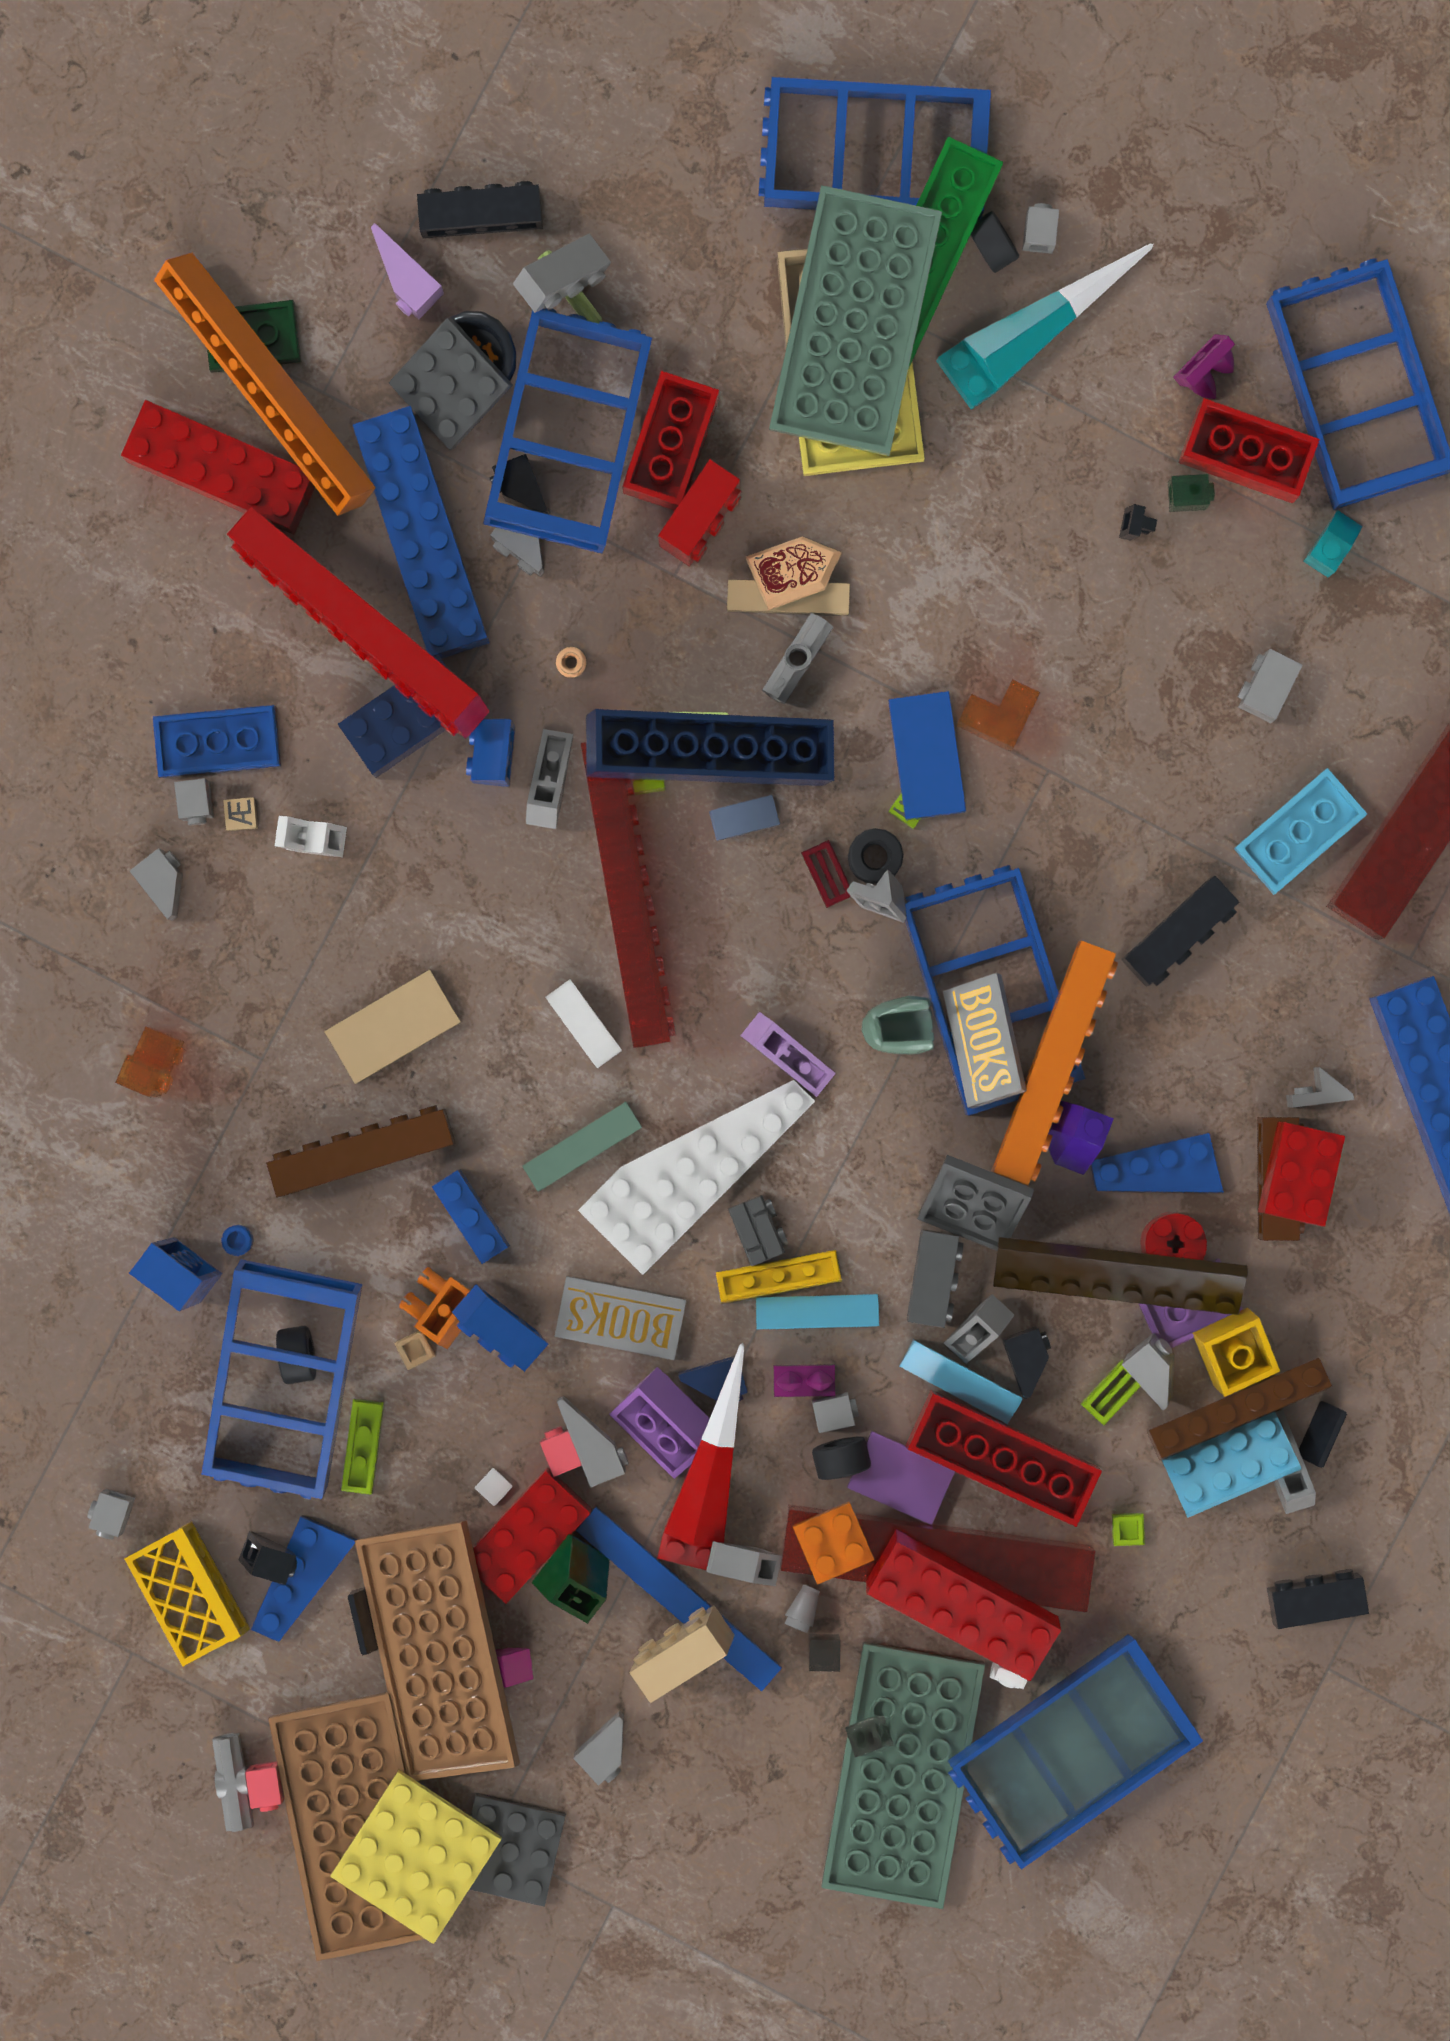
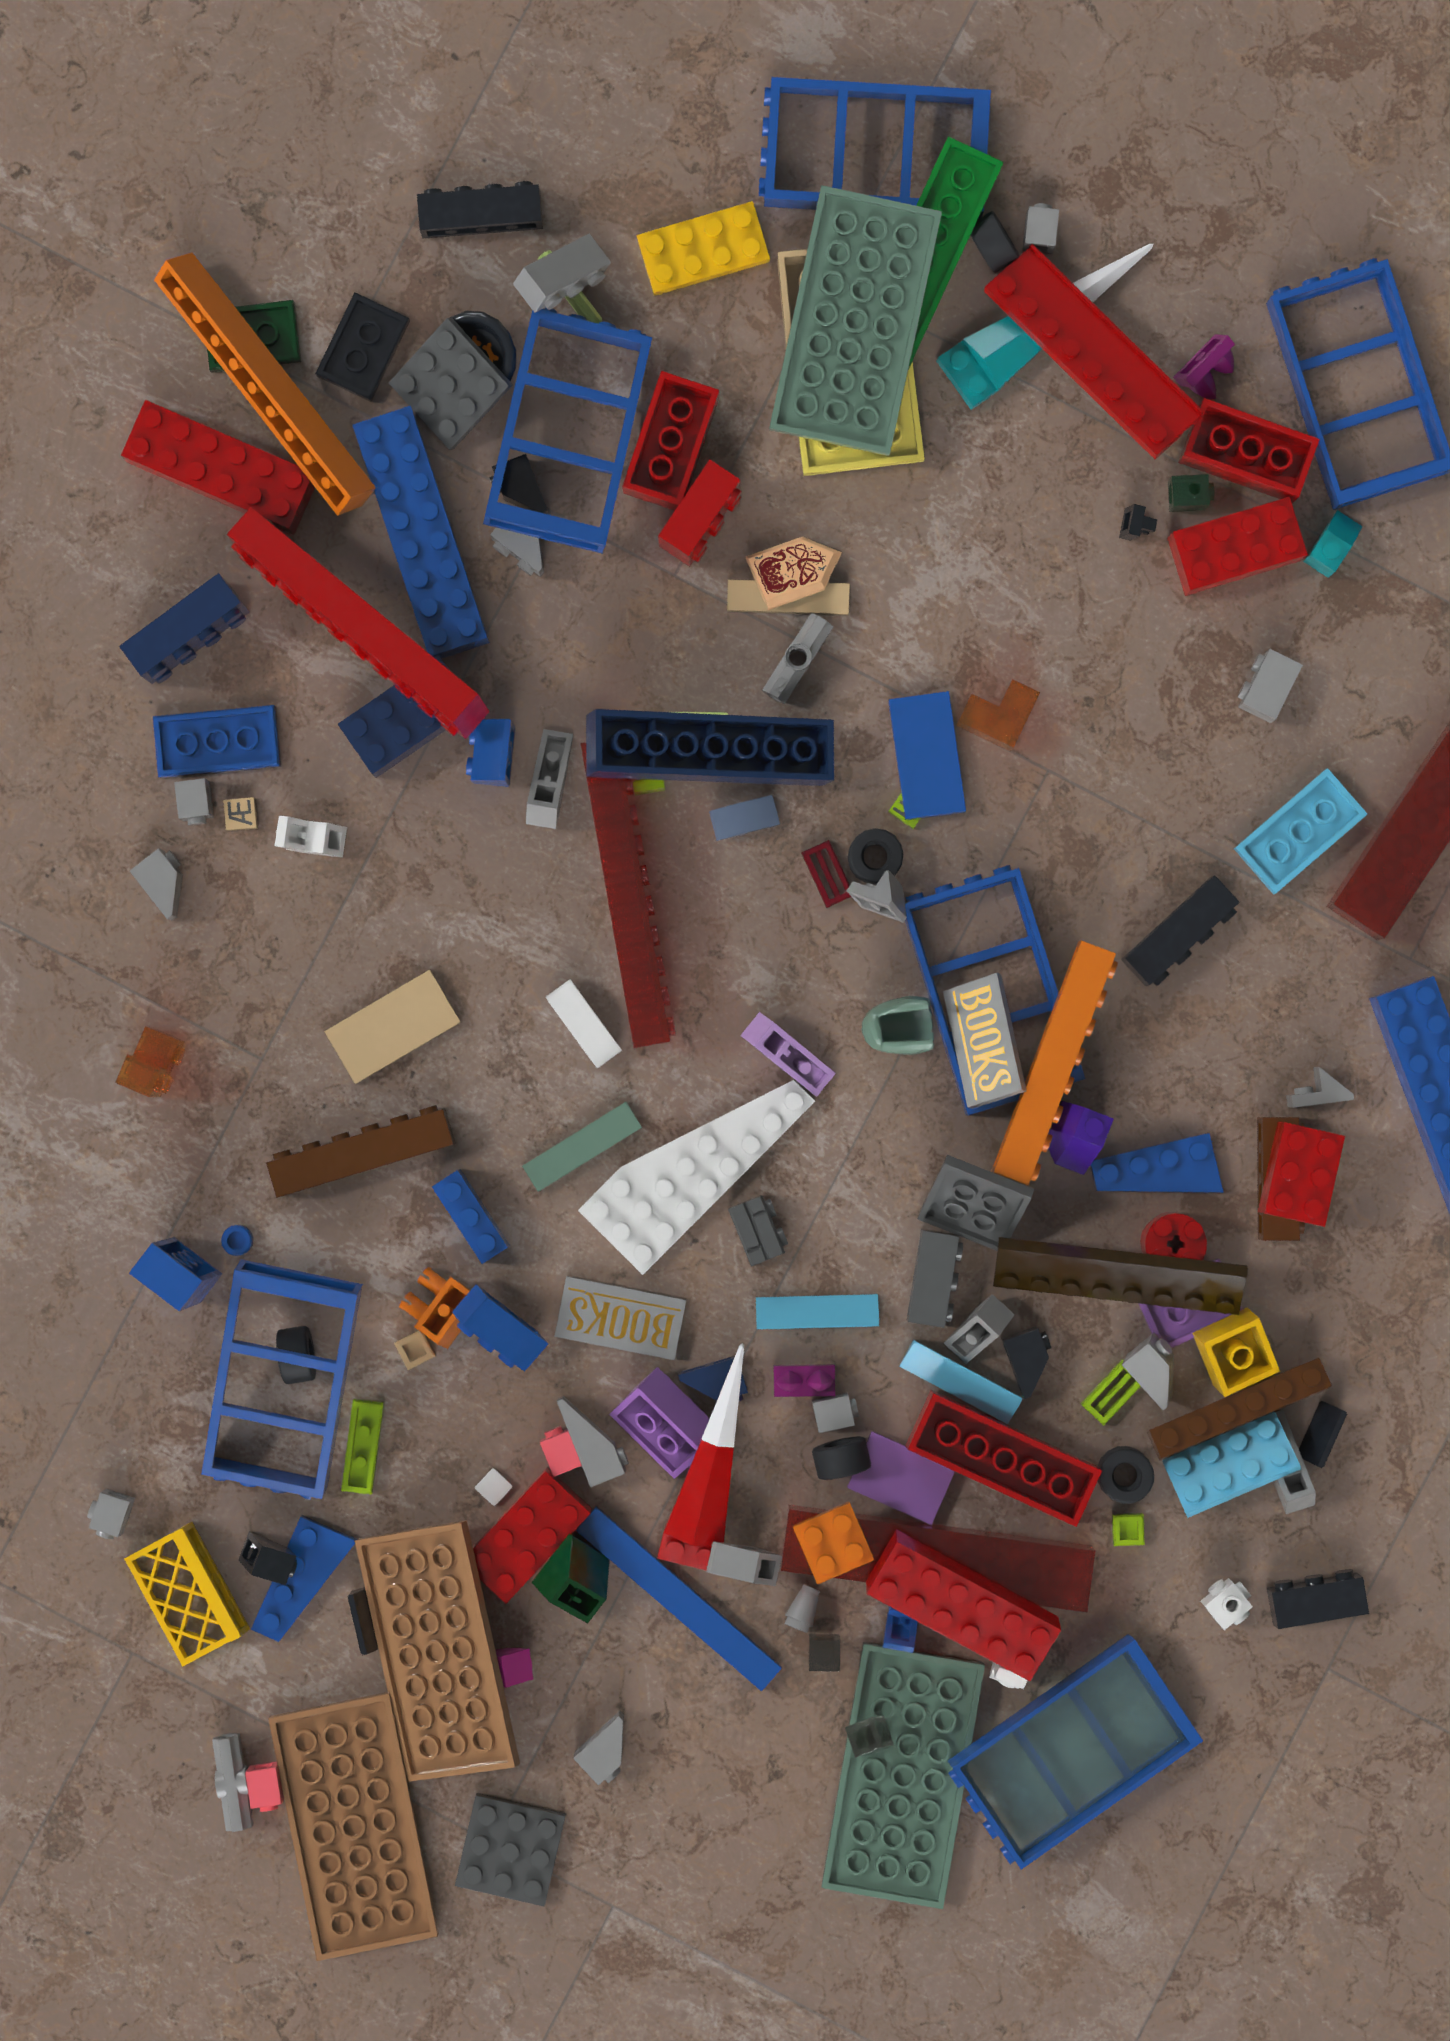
(185, 630): none -> dark blue brick
(362, 347): none -> black tile
(411, 283): lavender slope -> none
(416, 1856): light yellow plate -> none
(571, 652): light nougat plate -> none
(681, 1653): tan brick -> none
(703, 248): none -> yellow plate
(778, 1276): yellow tile -> none
(899, 1631): none -> blue slope
(1093, 351): none -> red plate
(1144, 1479): none -> black tyre
(1219, 1595): none -> white brick
(1237, 546): none -> red brick

